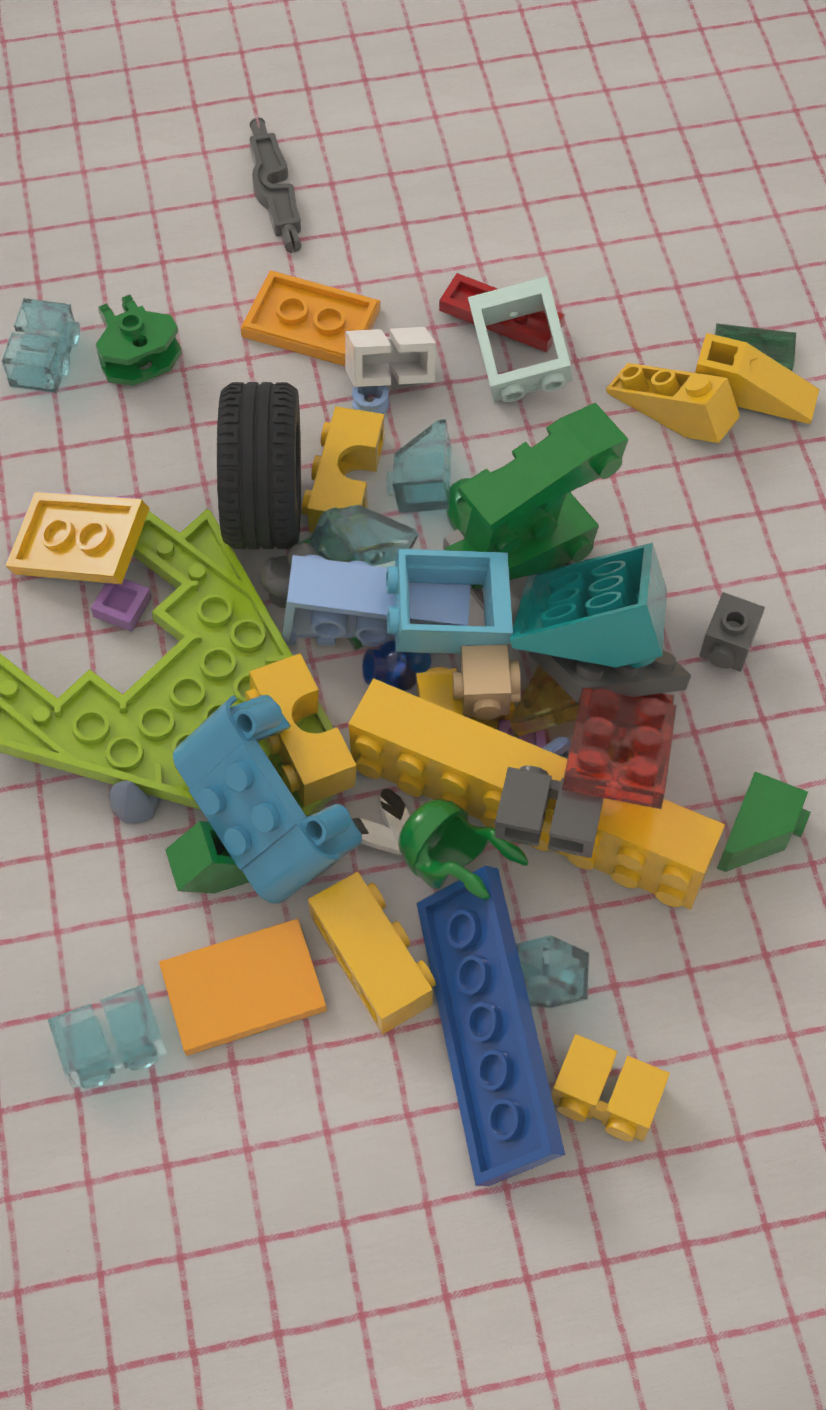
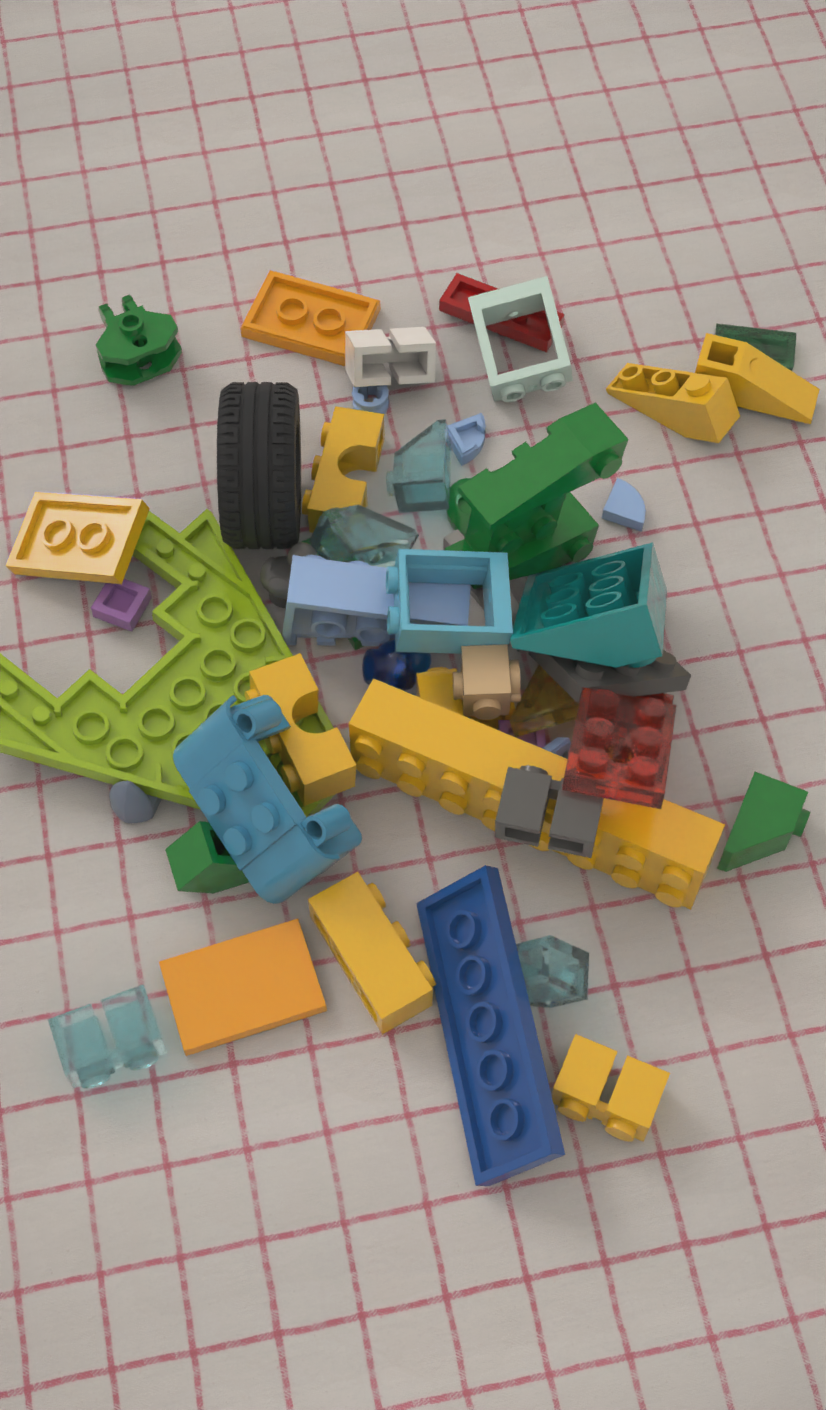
(42, 353): clear light blue piece -> none
(277, 198): dark grey piece -> none
(434, 840): green hair -> none
(467, 437): none -> light blue tile
(625, 506): none -> light blue tile
(731, 632): dark grey brick -> none

